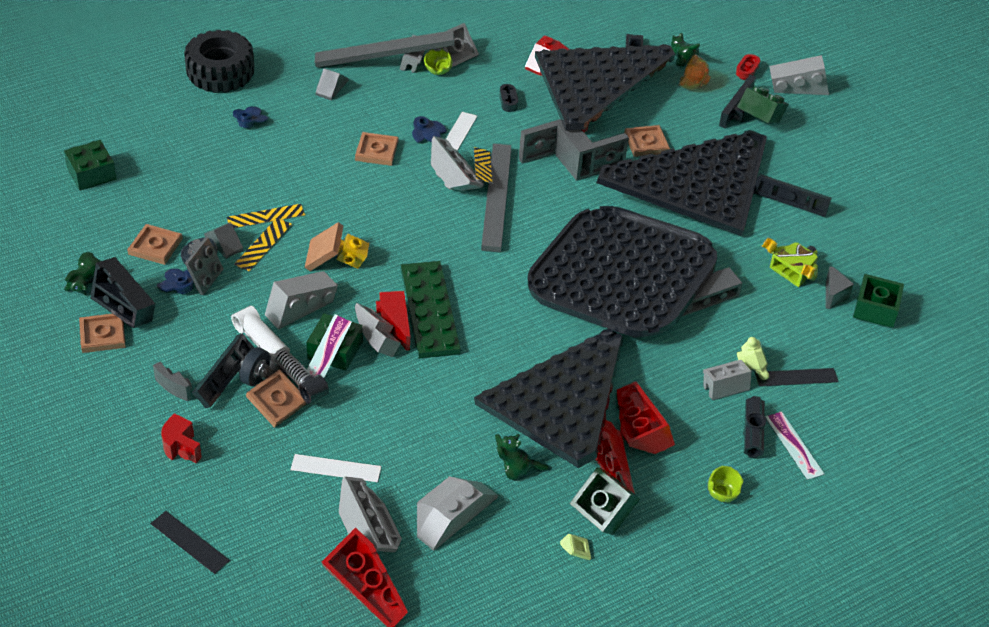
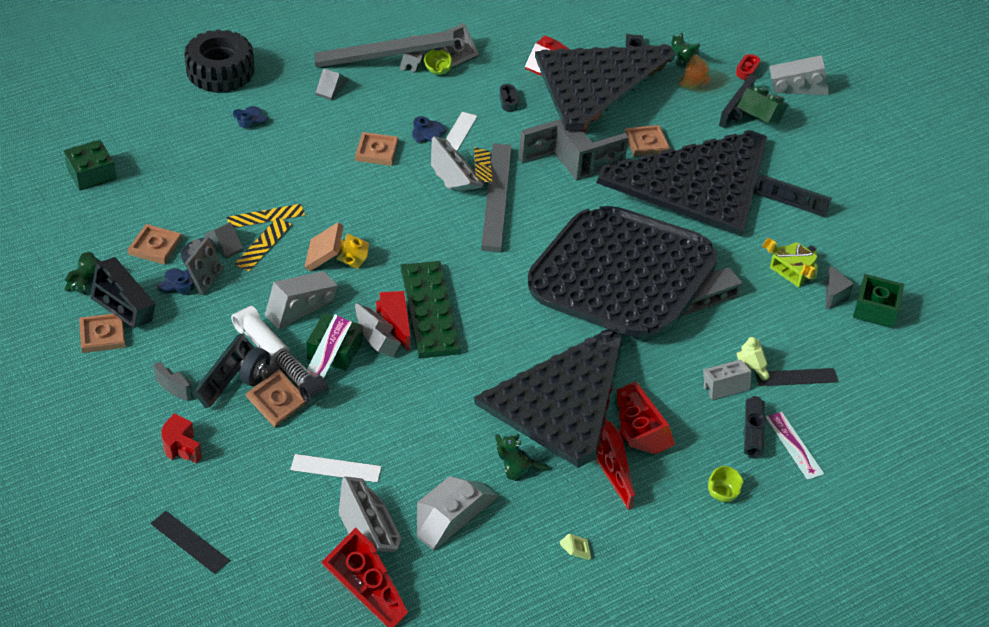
(605, 501): dark green brick -> none

